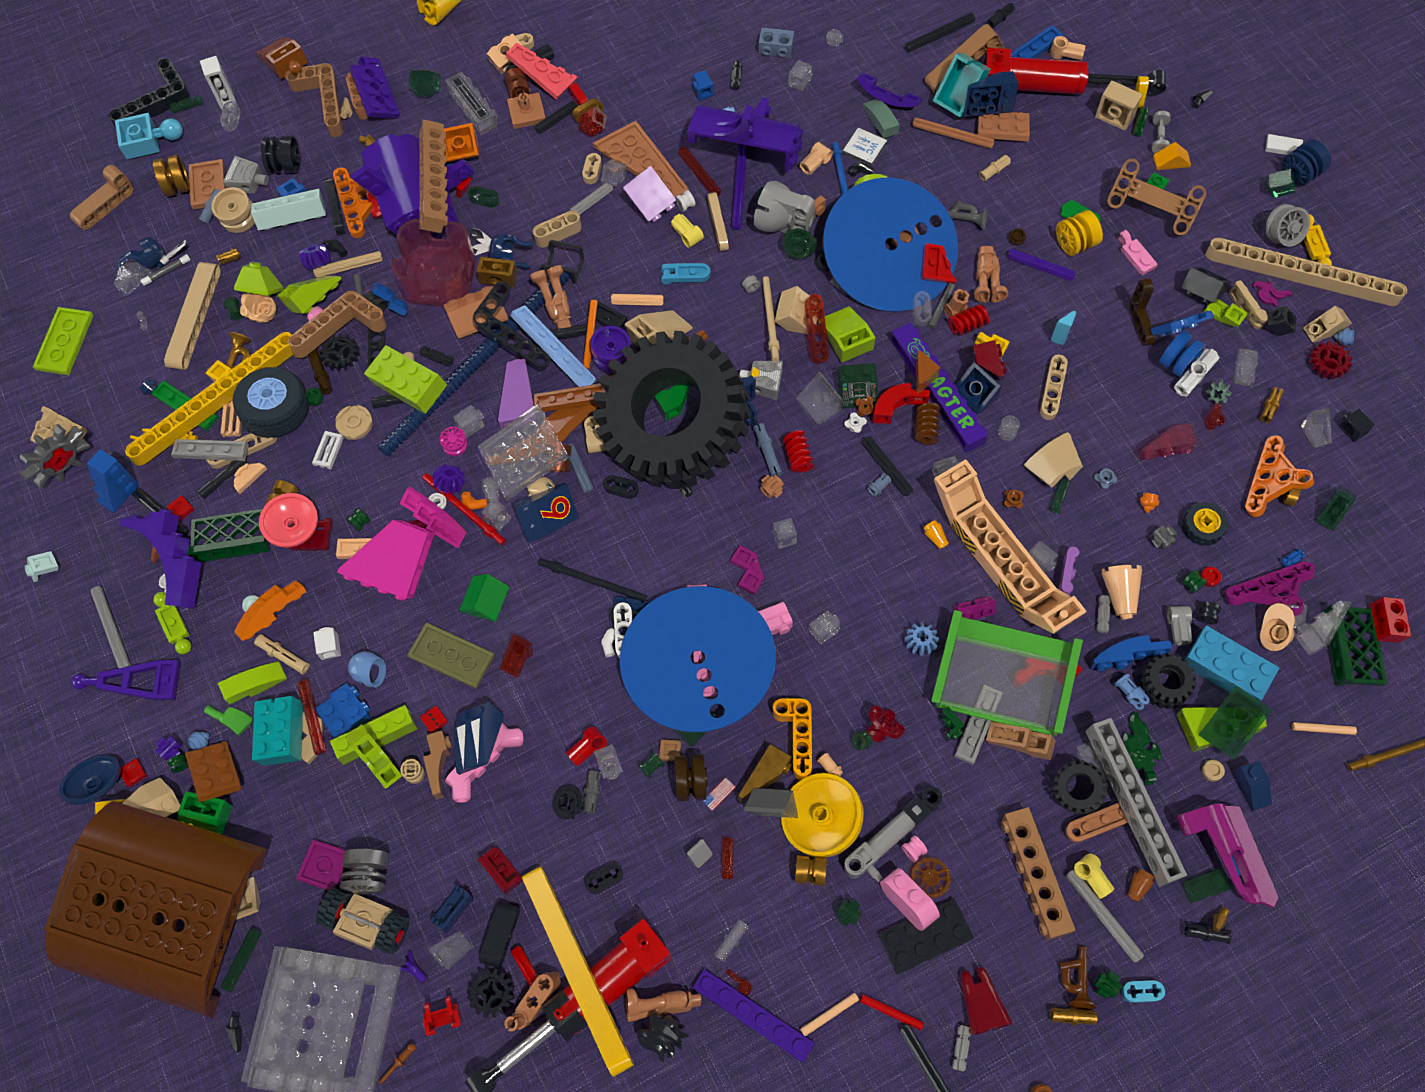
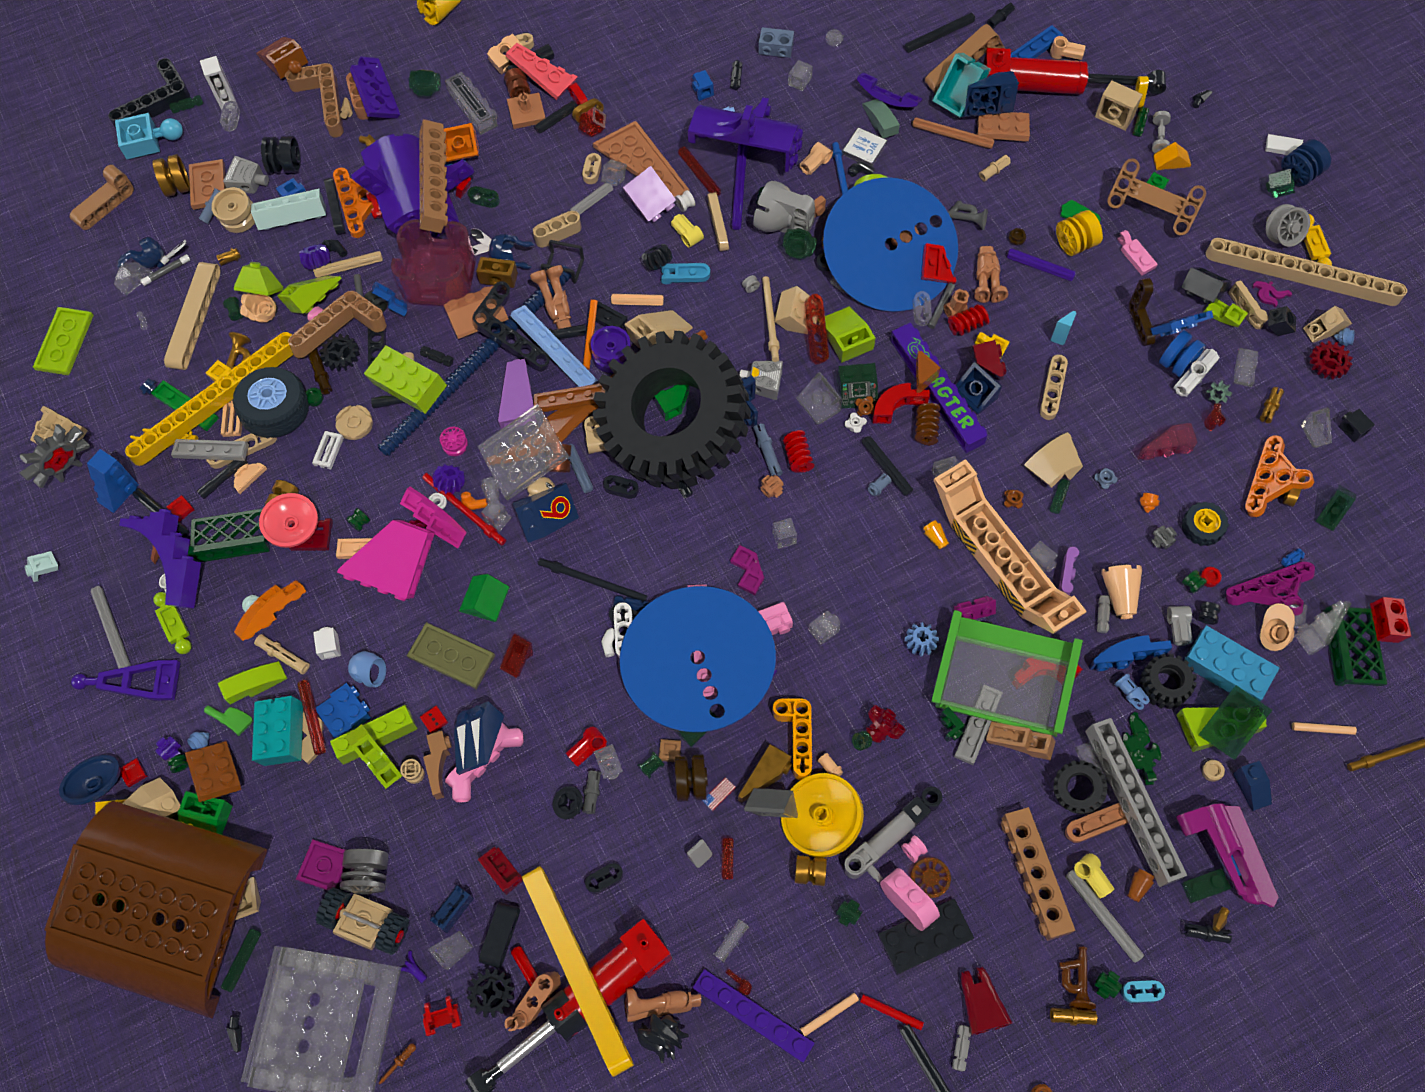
(469, 420): clear brick -> none
(657, 257): none -> black gear
(1008, 428): clear wheel -> none

